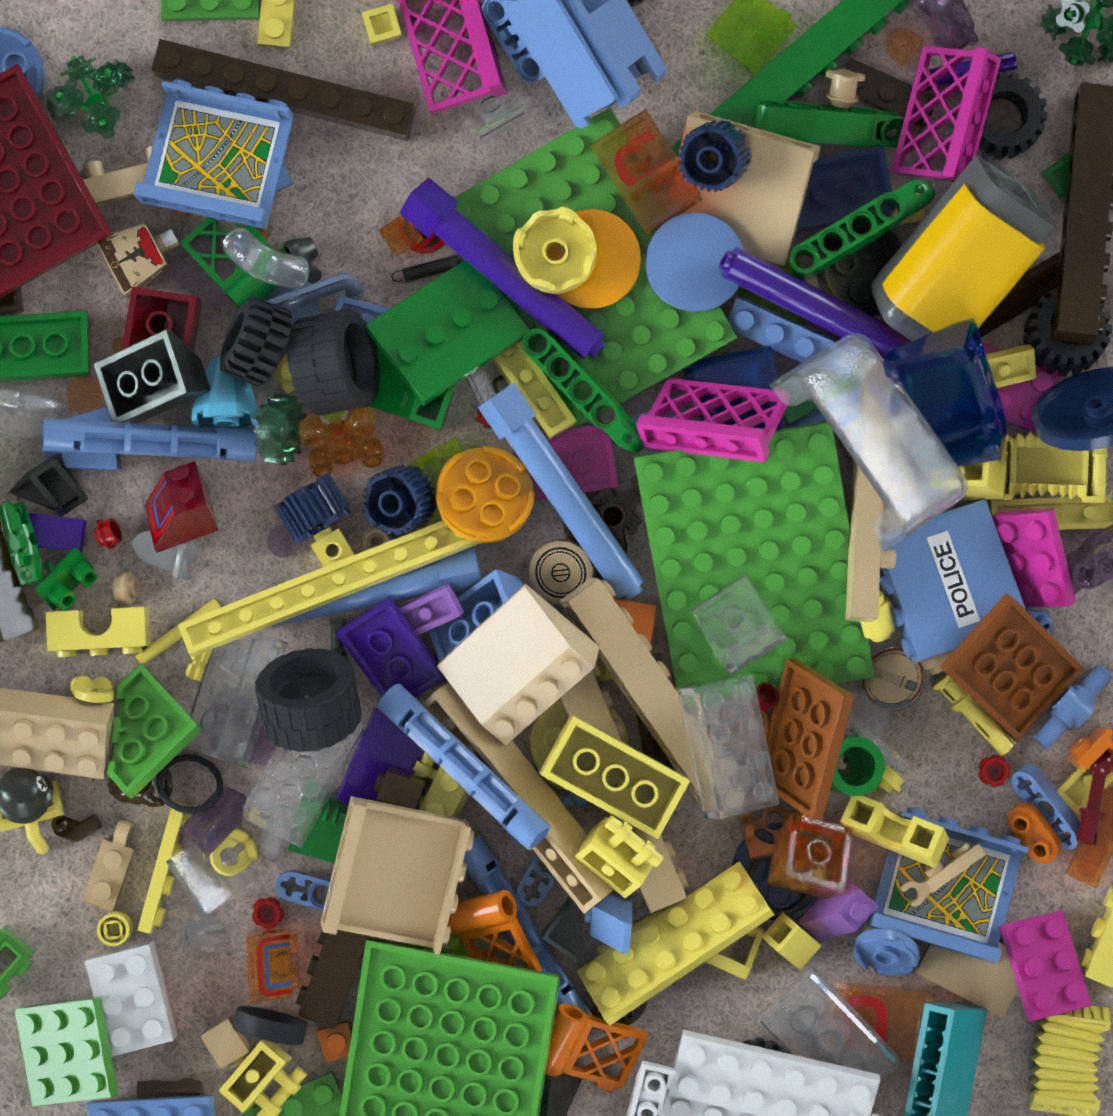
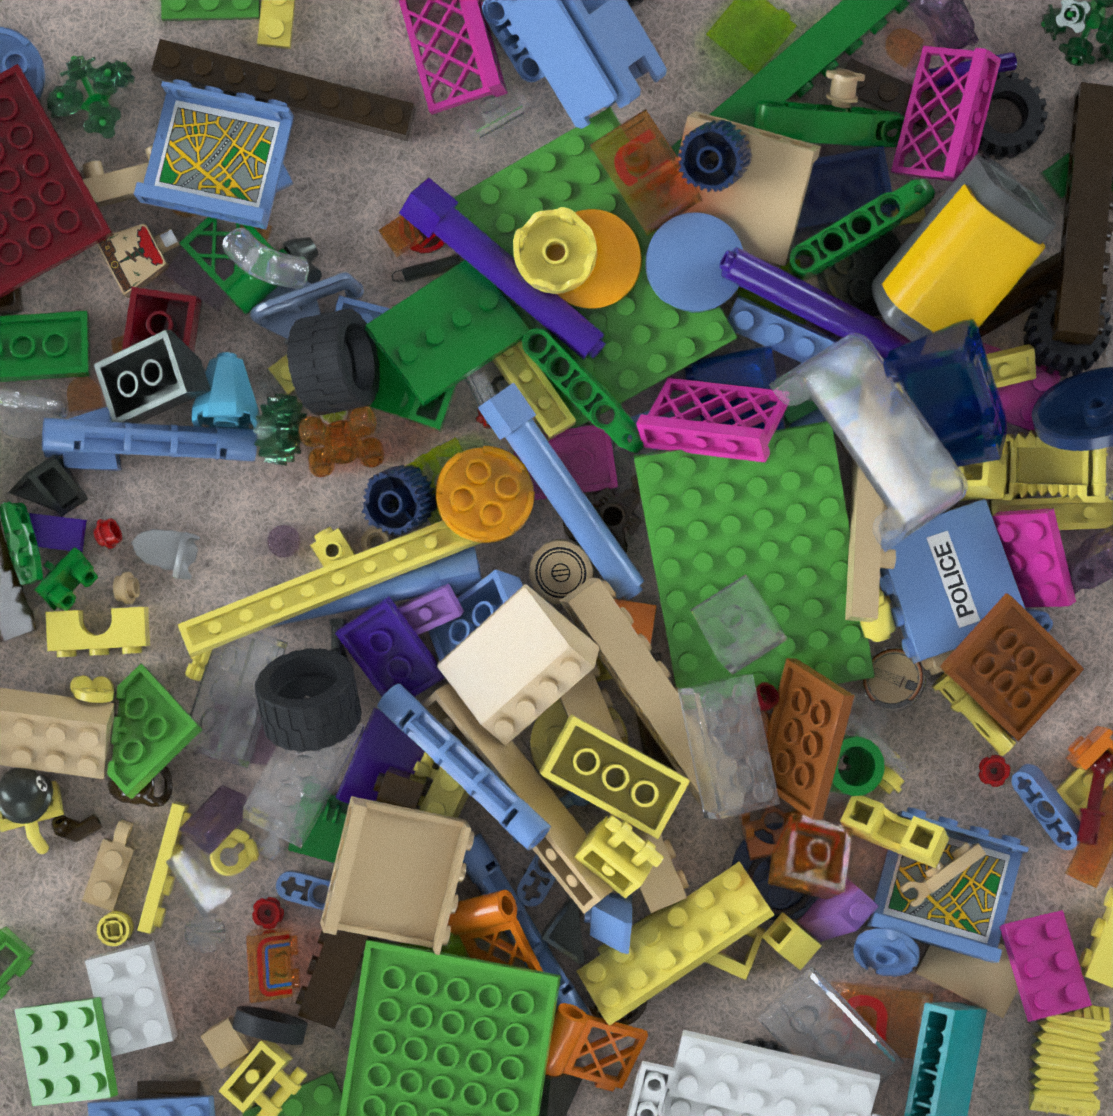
(173, 635): light yellow piece -> none
(180, 508): dark red slope -> none
(184, 809): black piece -> none
(255, 341): black tyre -> none
(312, 508): dark blue brick -> none
(335, 1042): orange plate -> none
(381, 24): light yellow plate -> none
(1035, 833): orange plate -> none
(1073, 707): medium blue pin -> none

